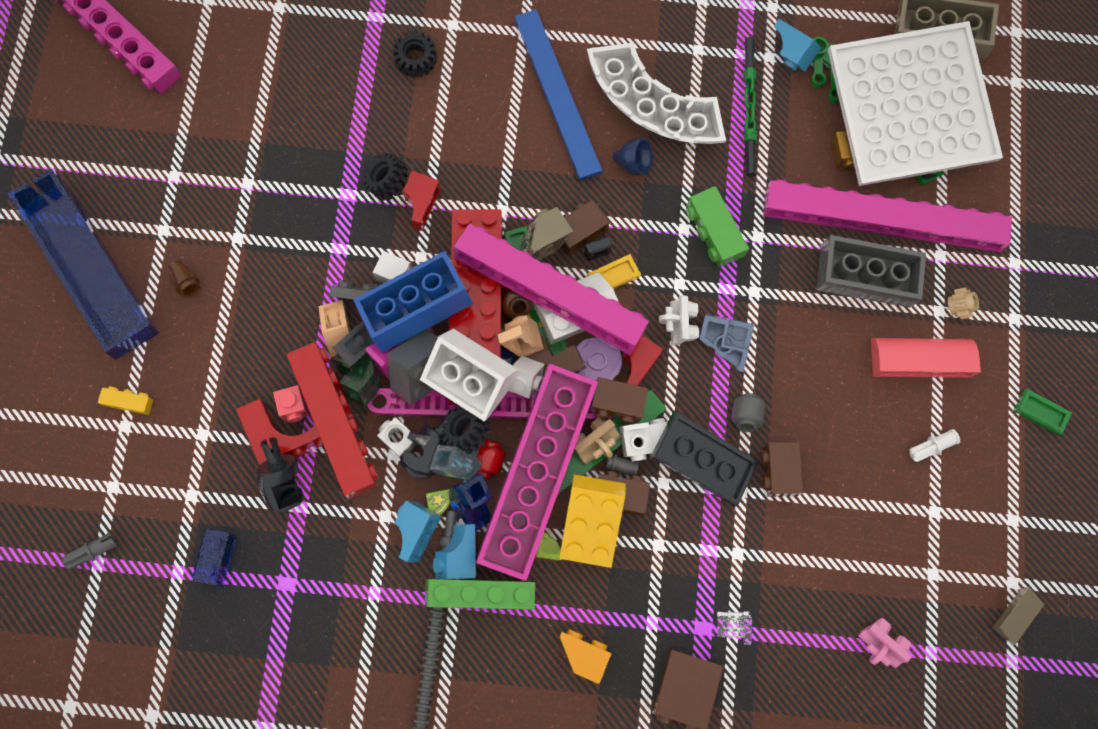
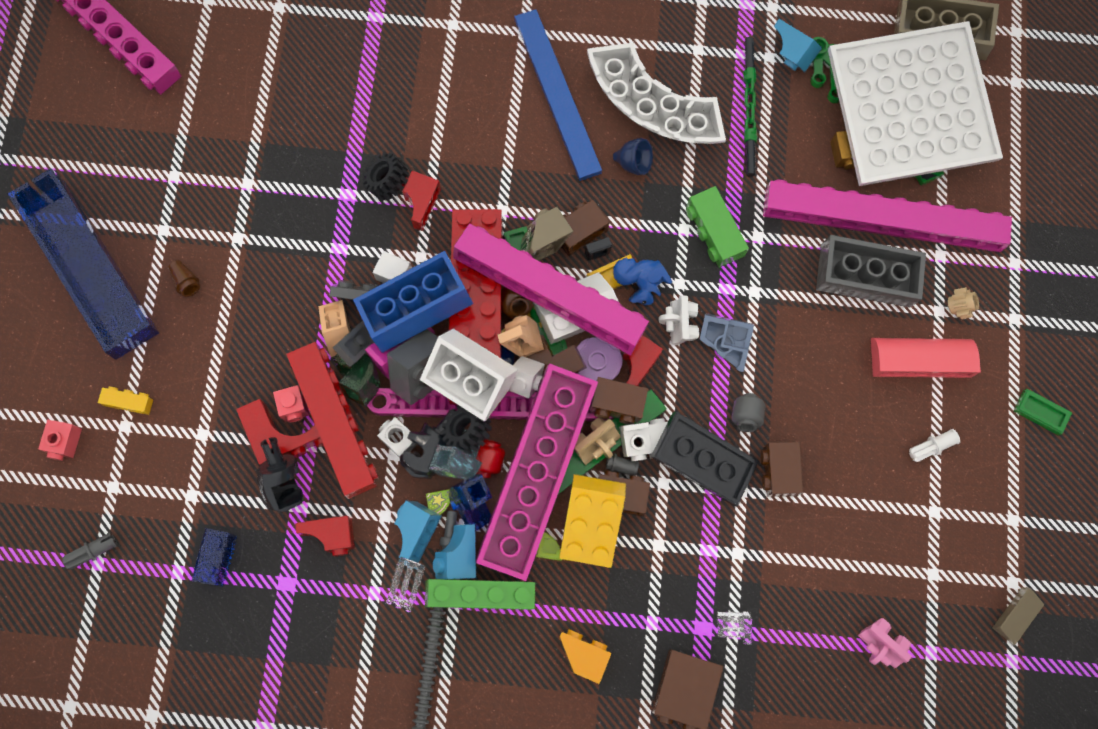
(59, 440): none -> coral brick
(333, 532): none -> red arch
(400, 601): none -> clear tile
(411, 42): black tyre -> none
(646, 274): none -> blue animal

